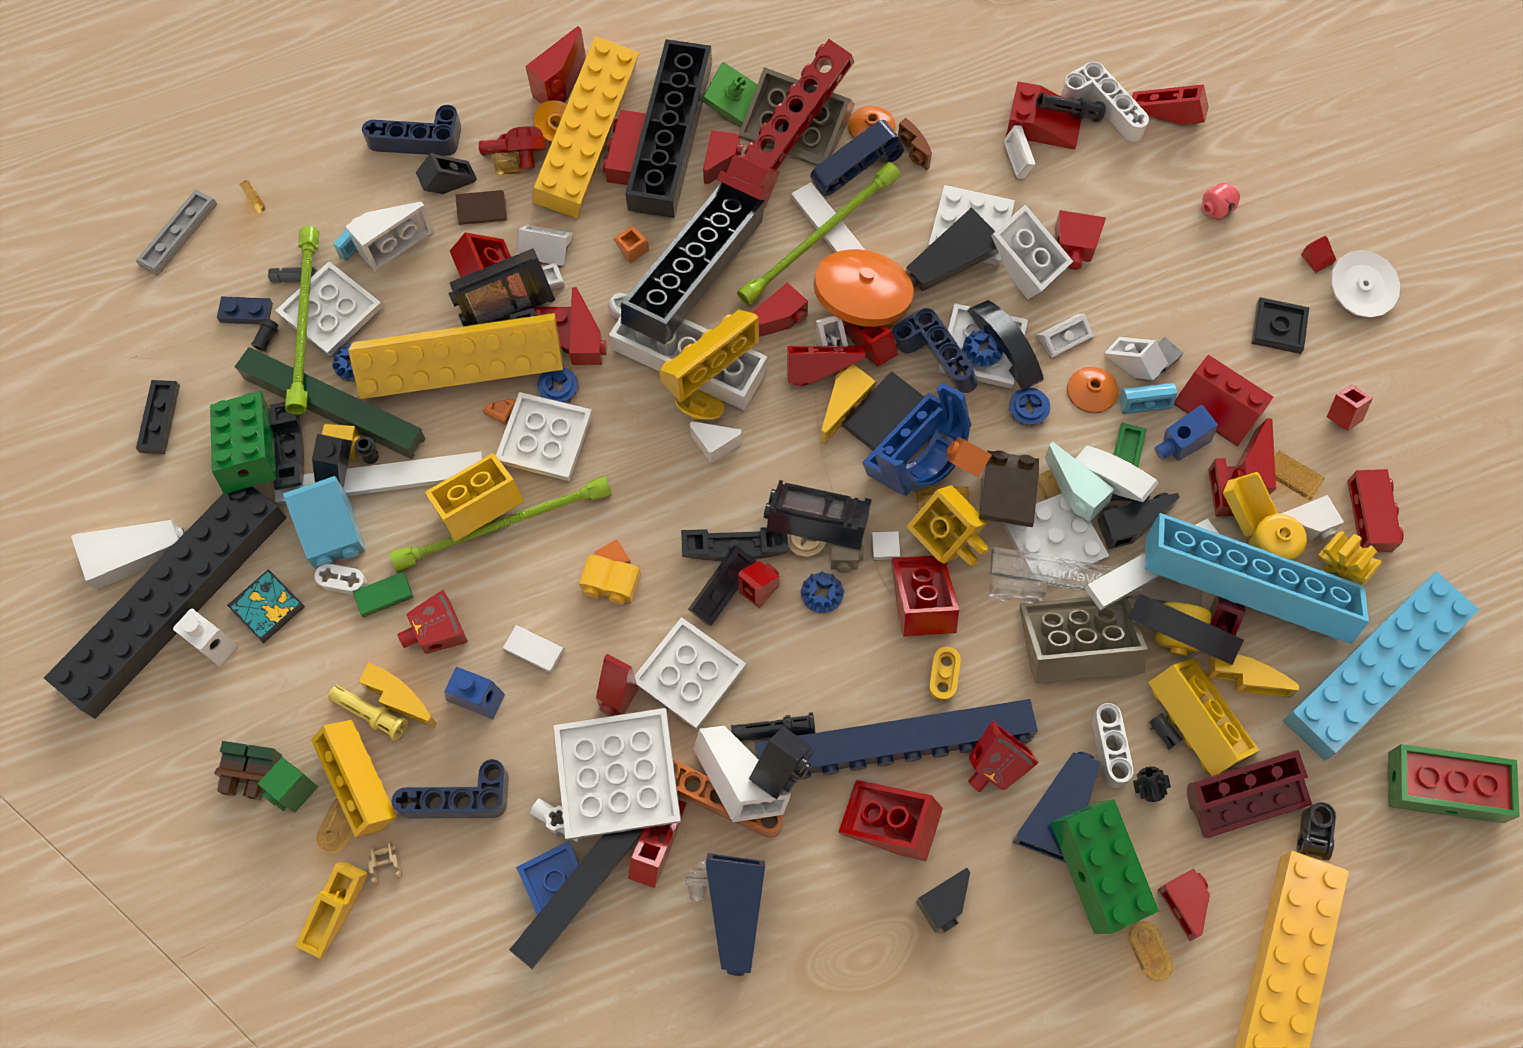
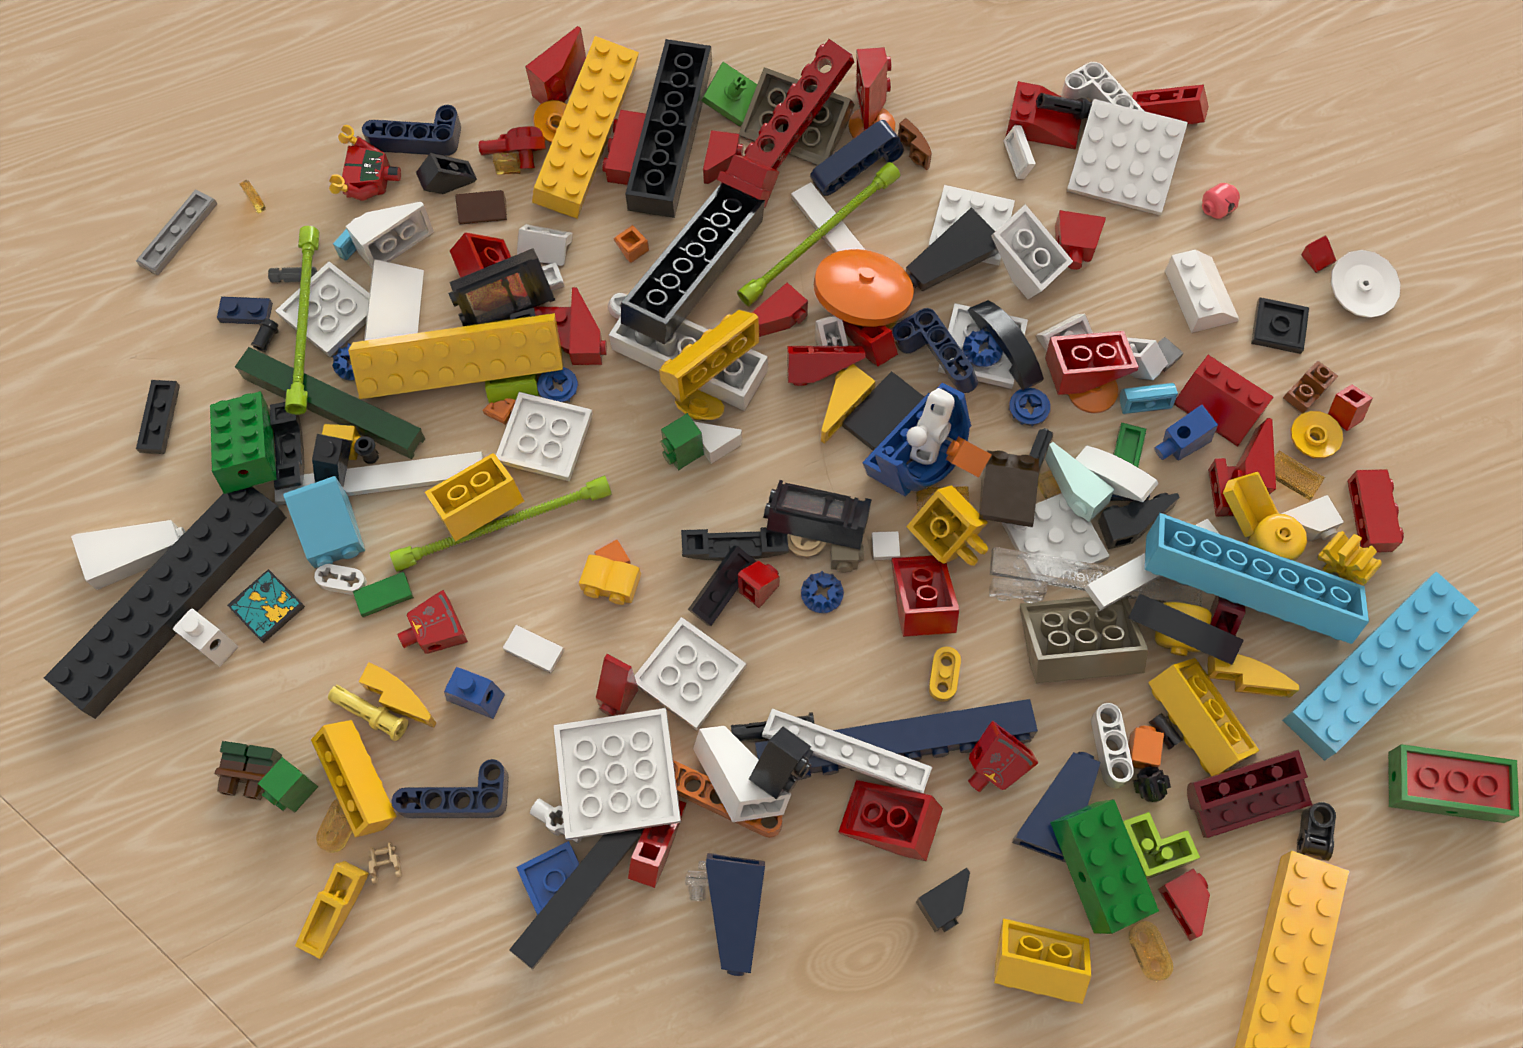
(364, 170): none -> red torso
(393, 300): none -> white tile
(510, 387): none -> lime slope
(682, 442): none -> green brick
(852, 752): none -> white tile
(872, 82): none -> red slope
(931, 428): none -> white piece
(1041, 445): none -> black axle
(1043, 961): none -> yellow slope
(1088, 360): none -> red slope
(1127, 157): none -> white plate
(1145, 747): none -> orange brick
(1159, 854): none -> lime brick
(1200, 291): none -> white slope
(1310, 387): none -> dark orange slope
(1323, 427): none -> yellow dish

